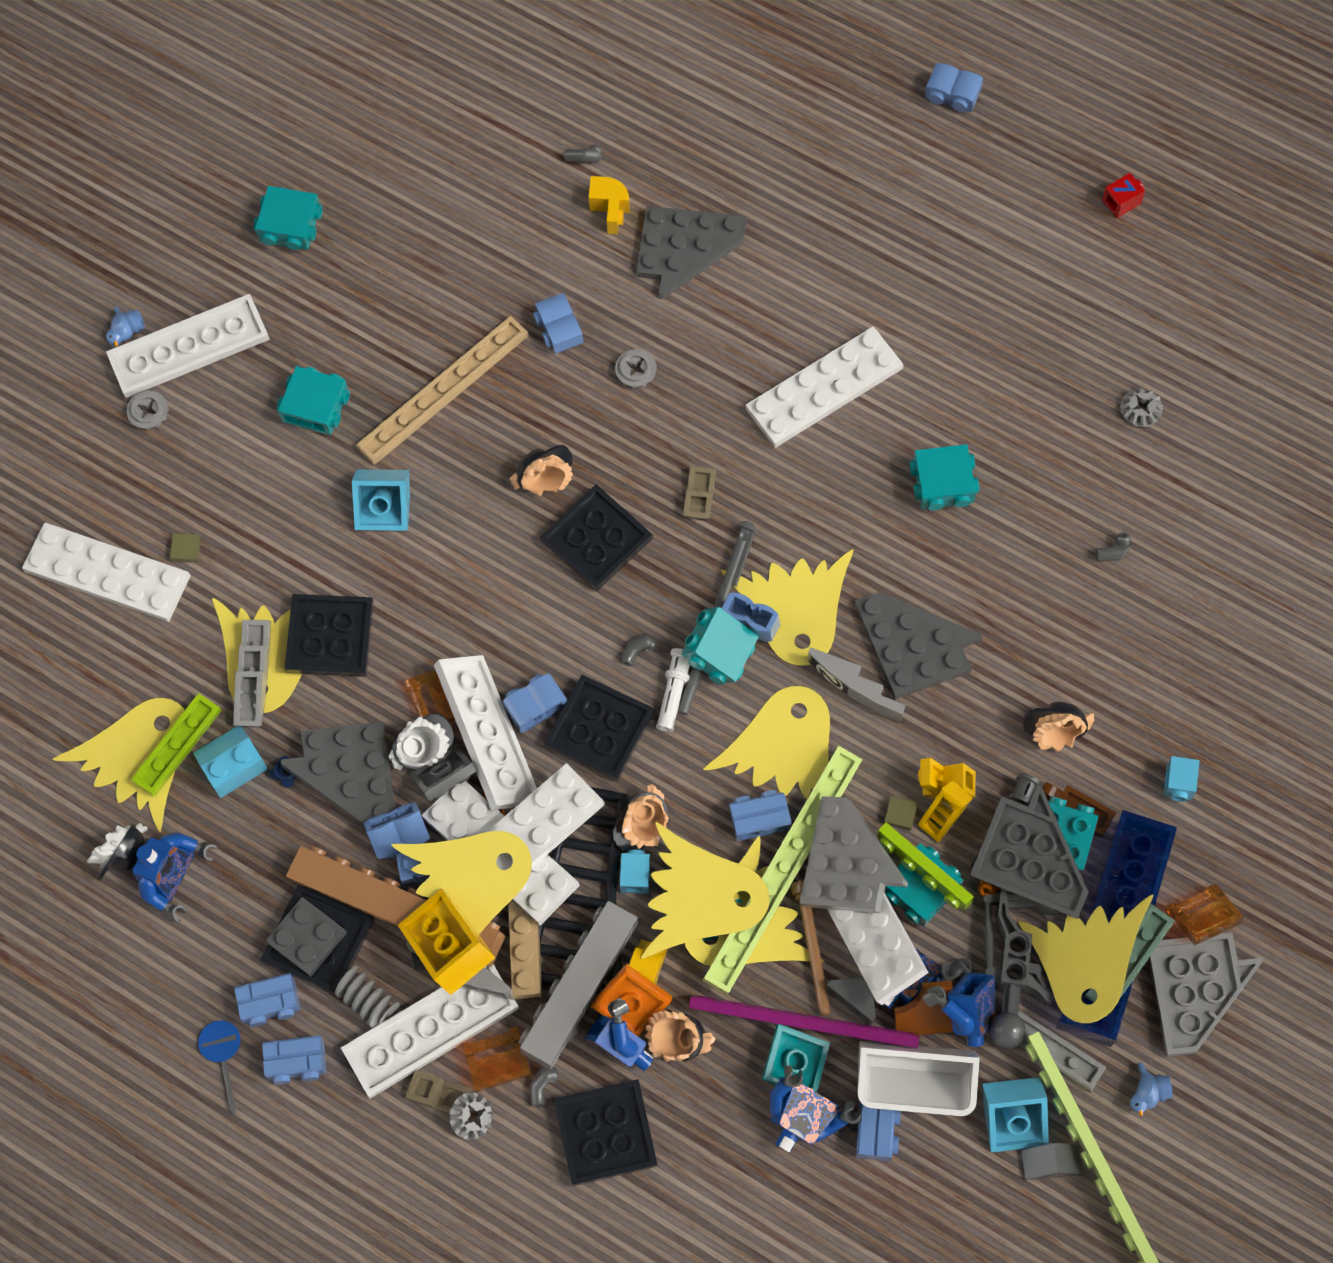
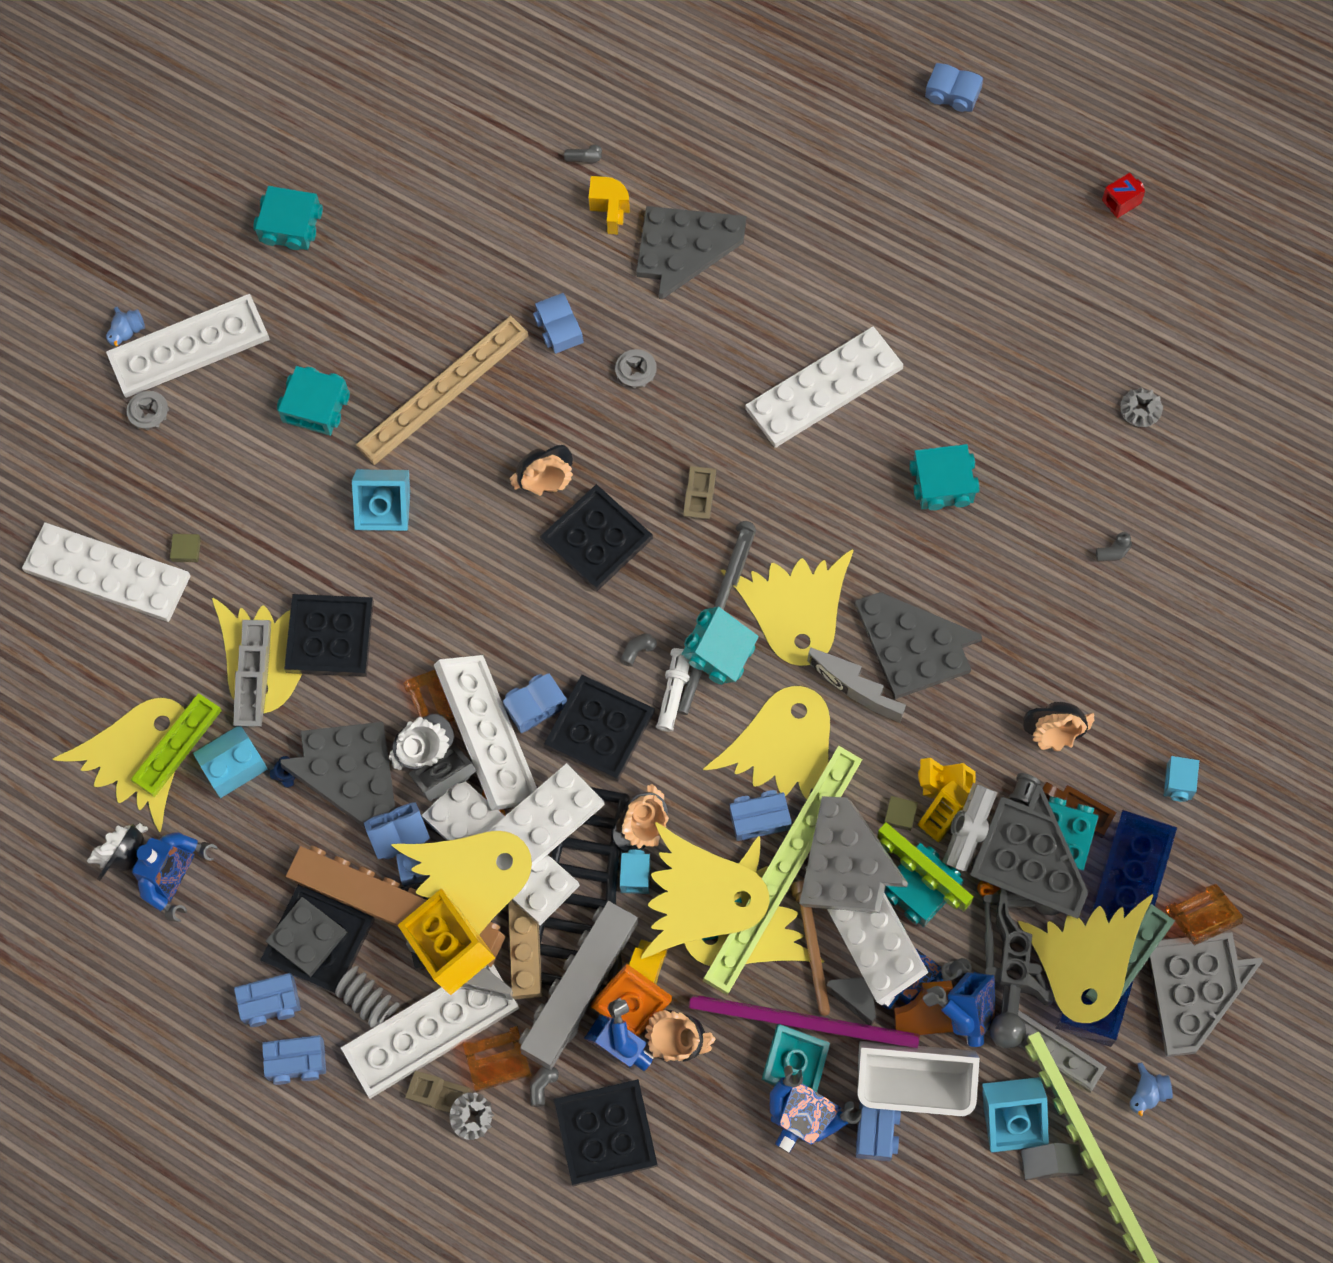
(218, 1044): blue piece -> none
(756, 617): medium blue brick -> none
(969, 827): none -> light grey piece

